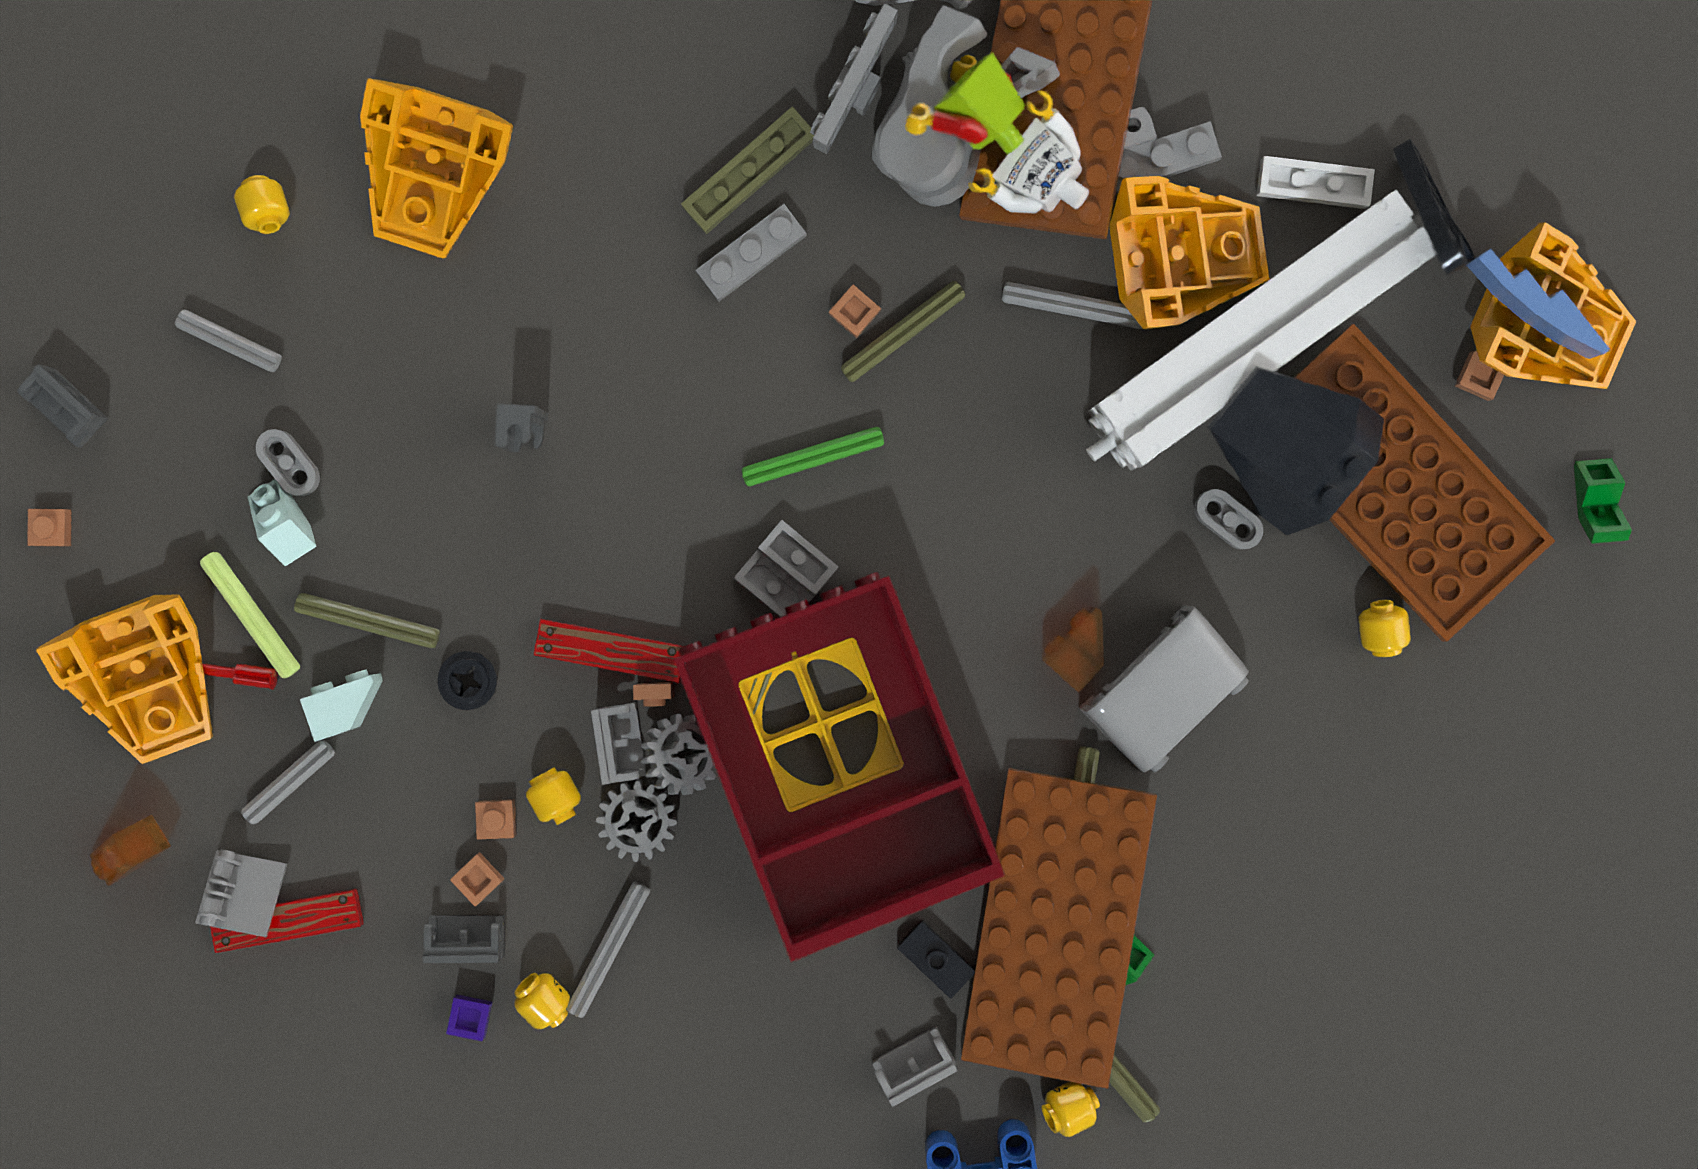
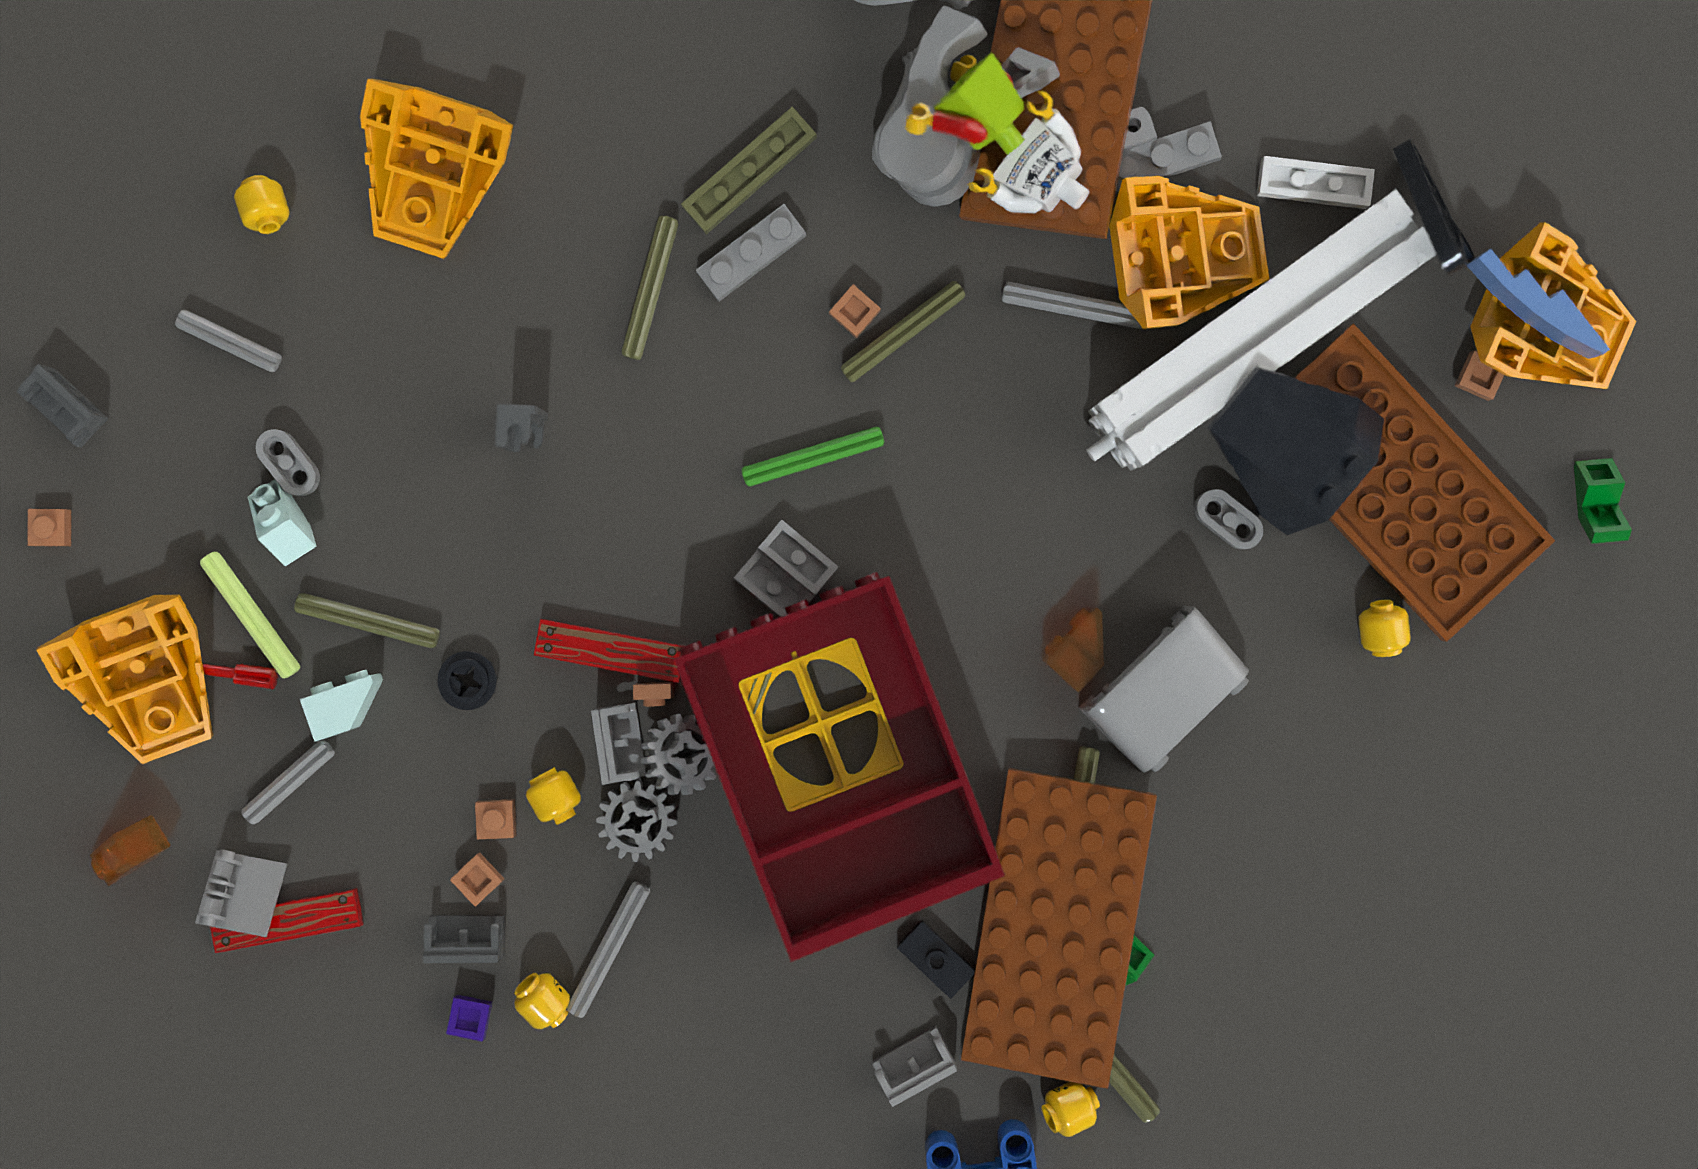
(650, 287): none -> olive axle
(856, 82): light grey plate -> none

